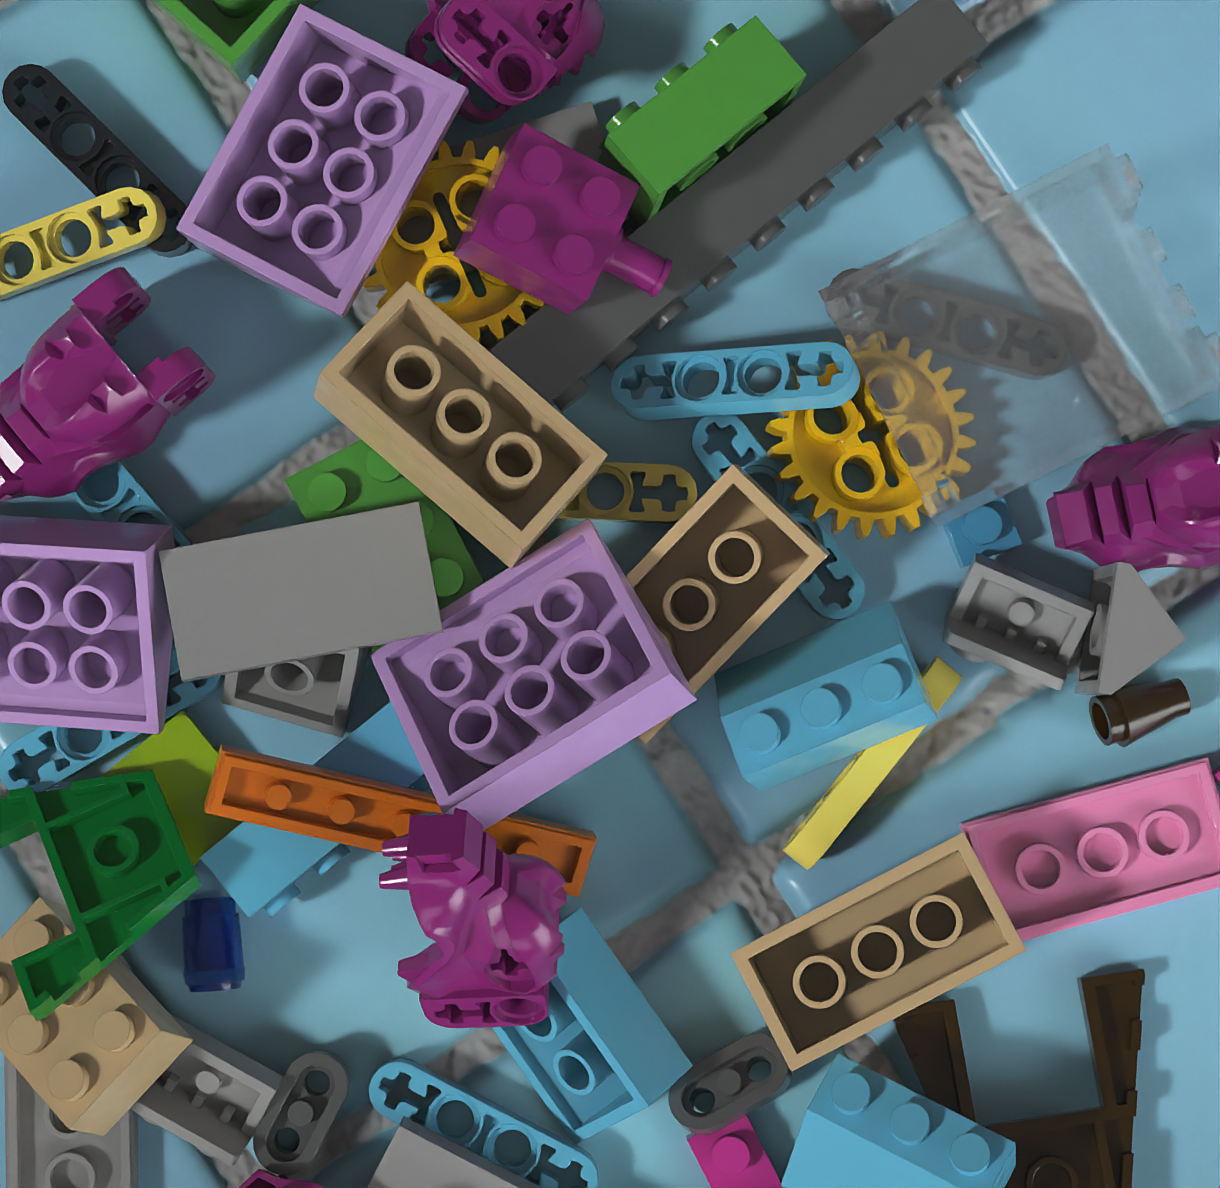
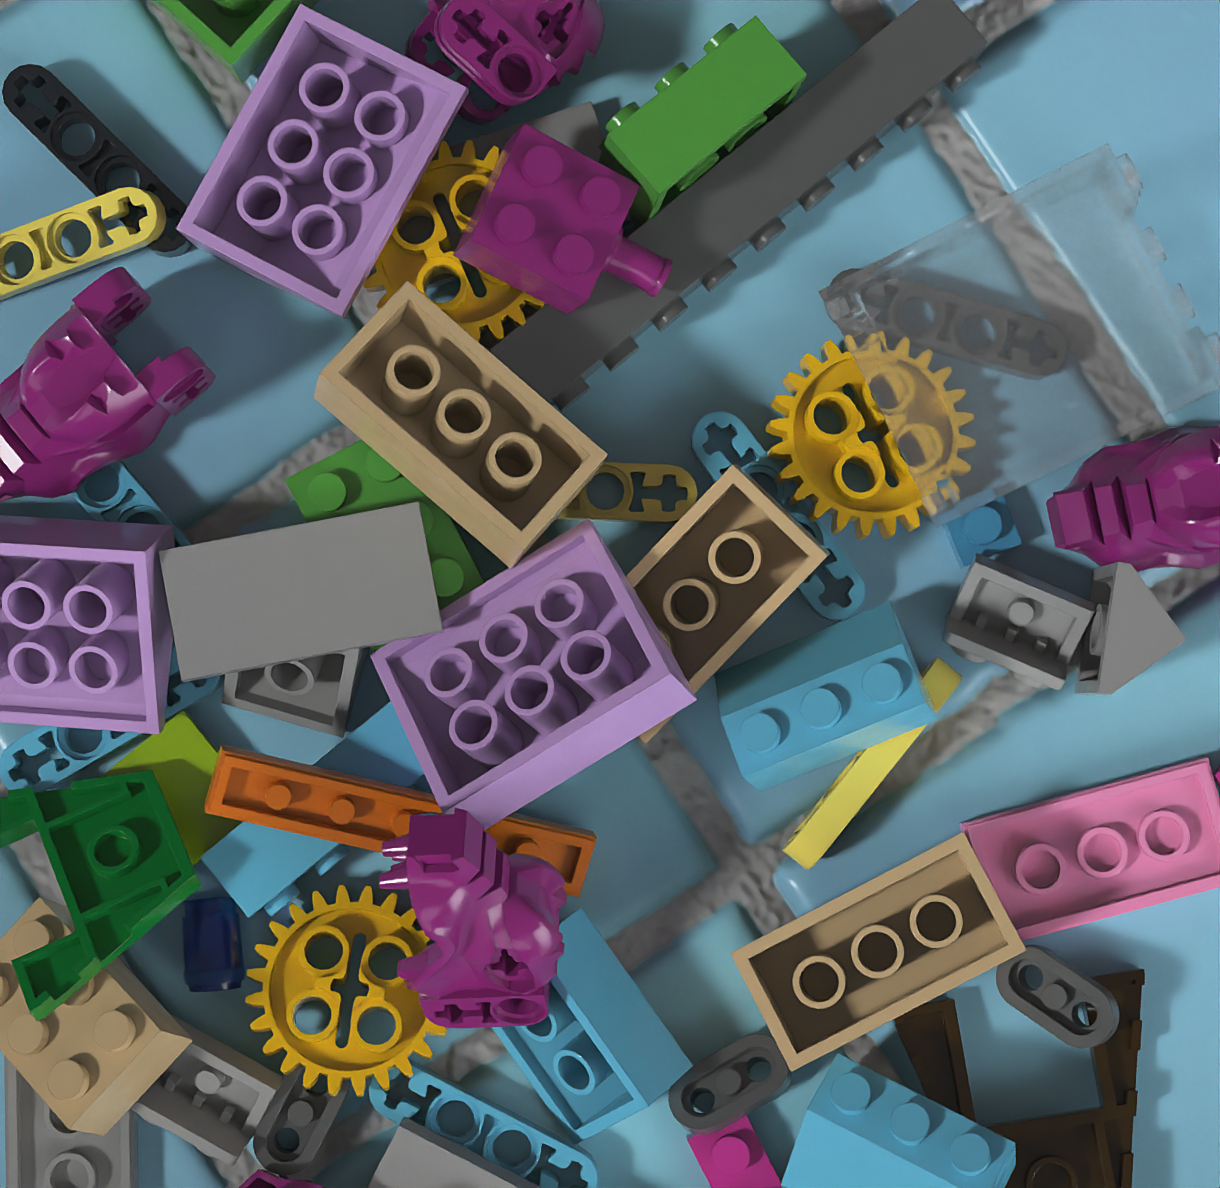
(293, 982): none -> yellow gear
(735, 372): medium azure beam -> none
(1058, 998): none -> dark grey plate
(1137, 710): dark brown cone -> none

